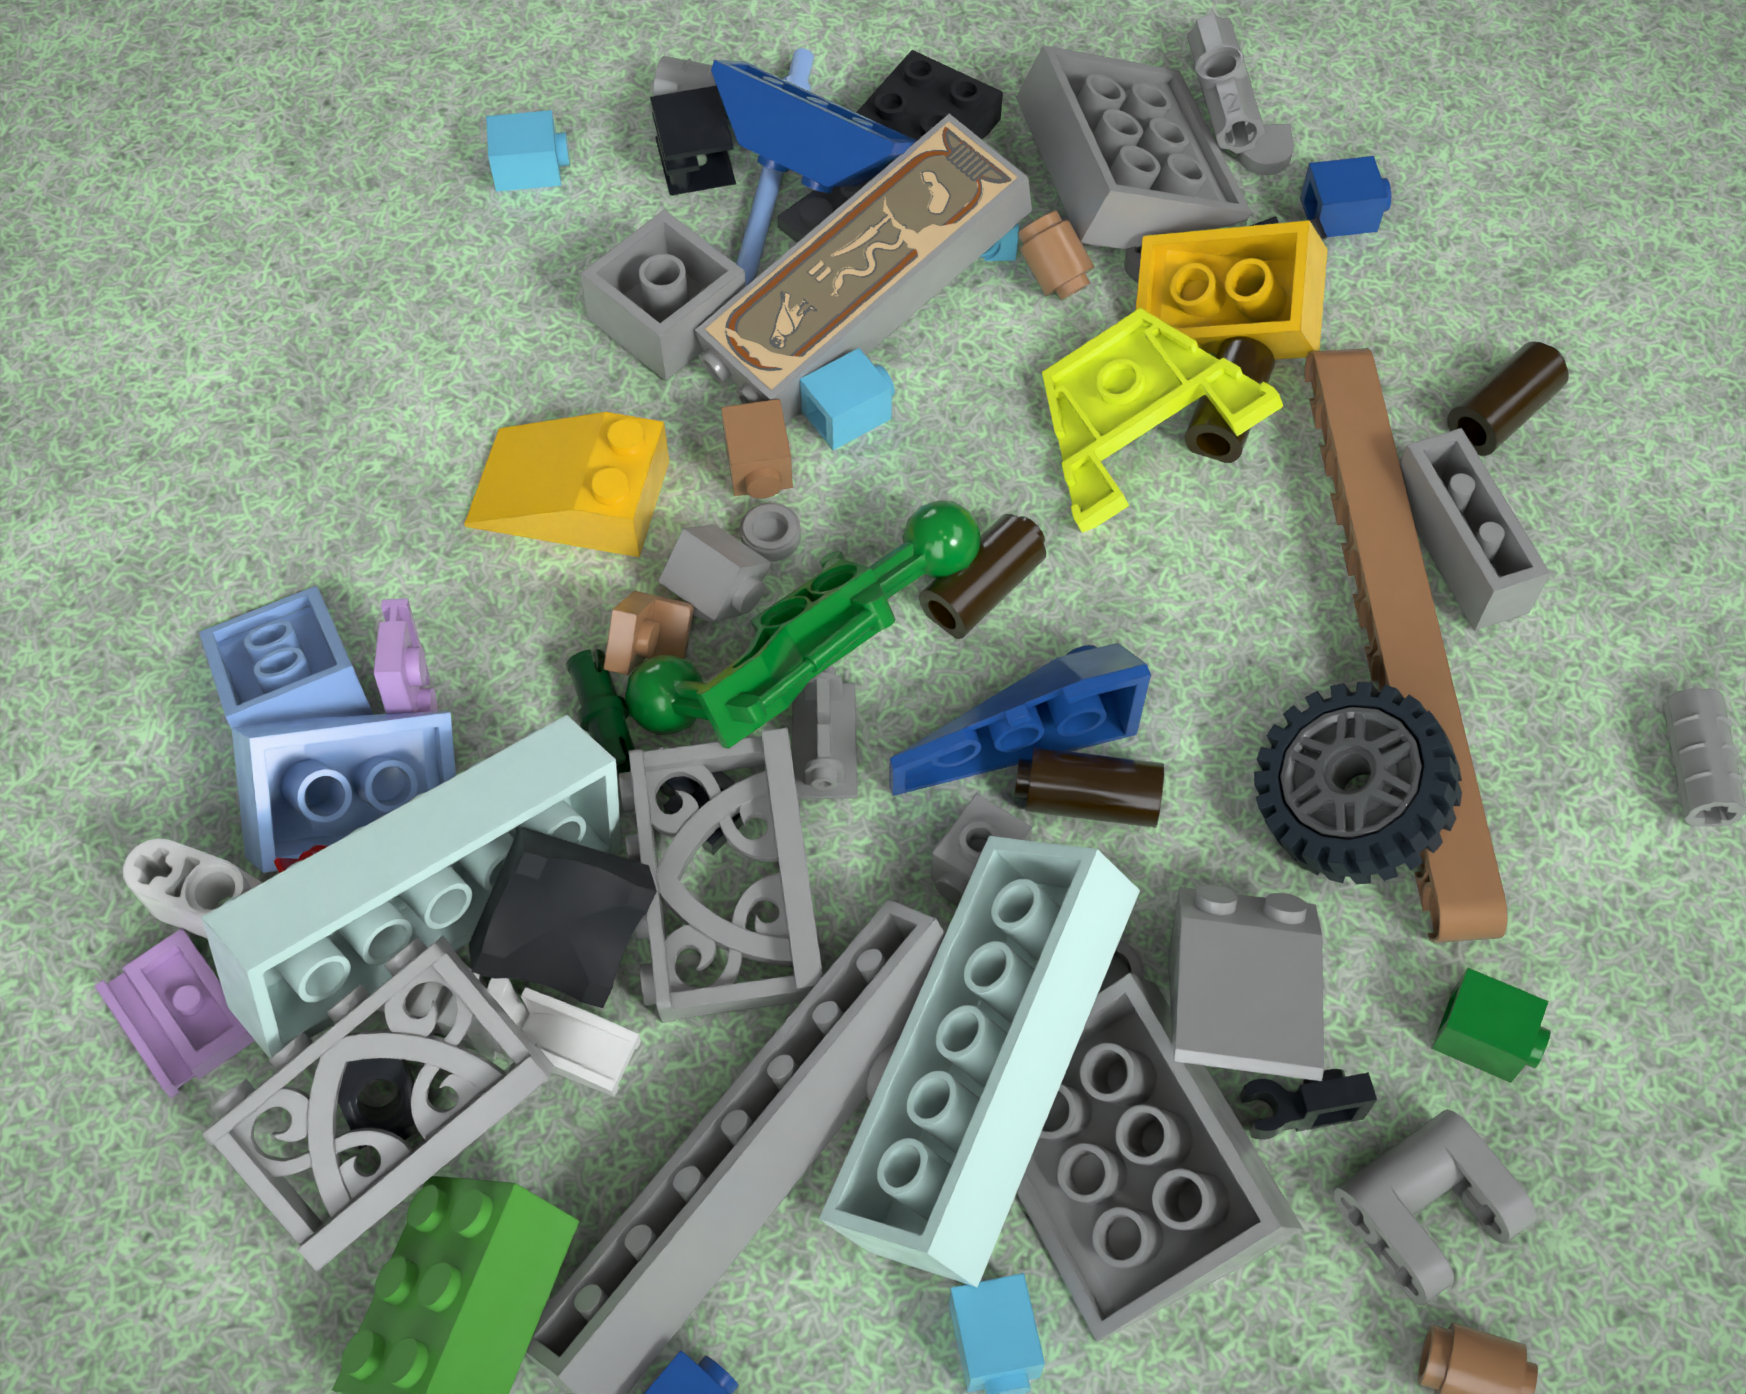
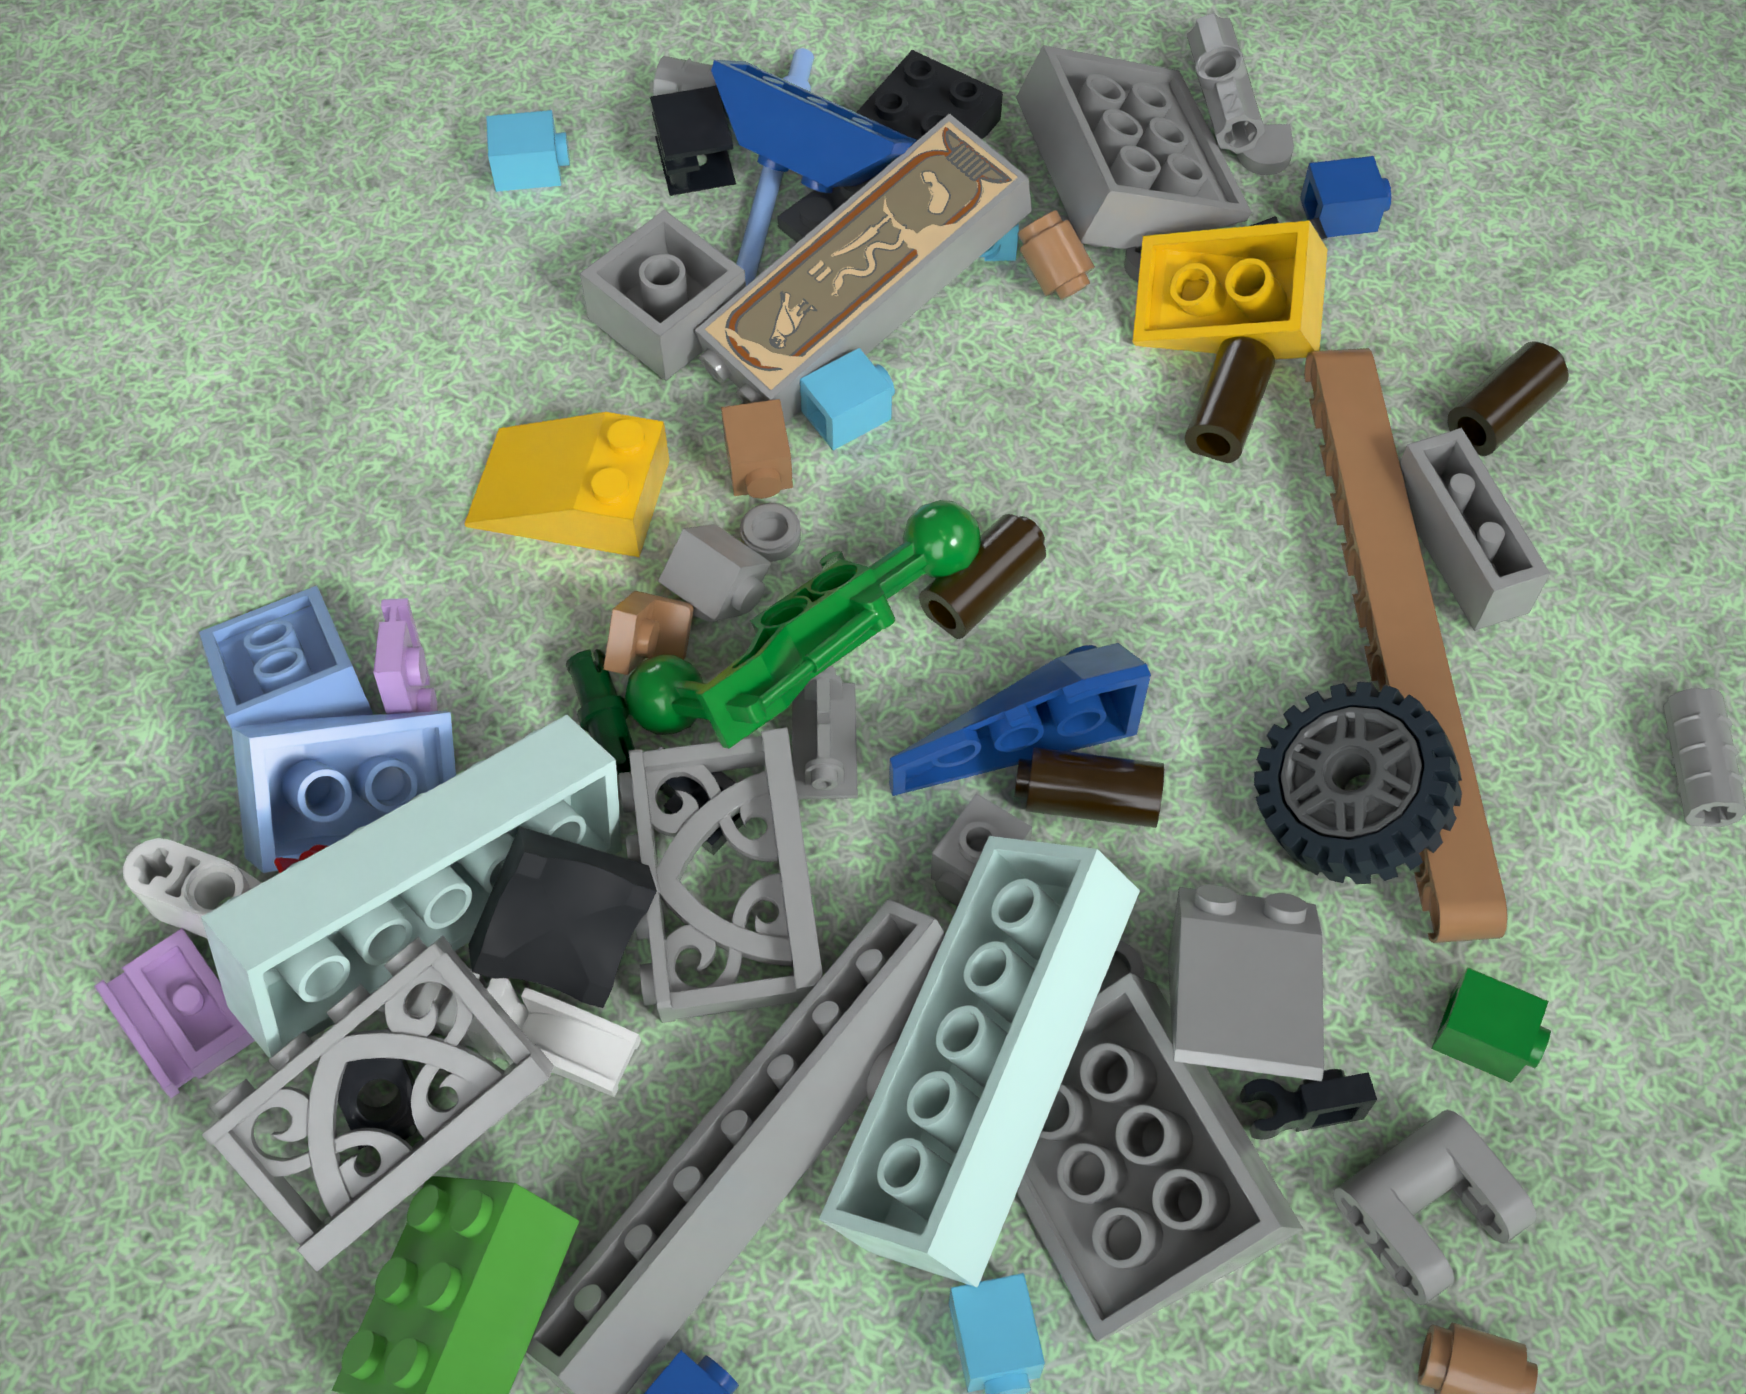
(1129, 385): neon yellow wing -> none

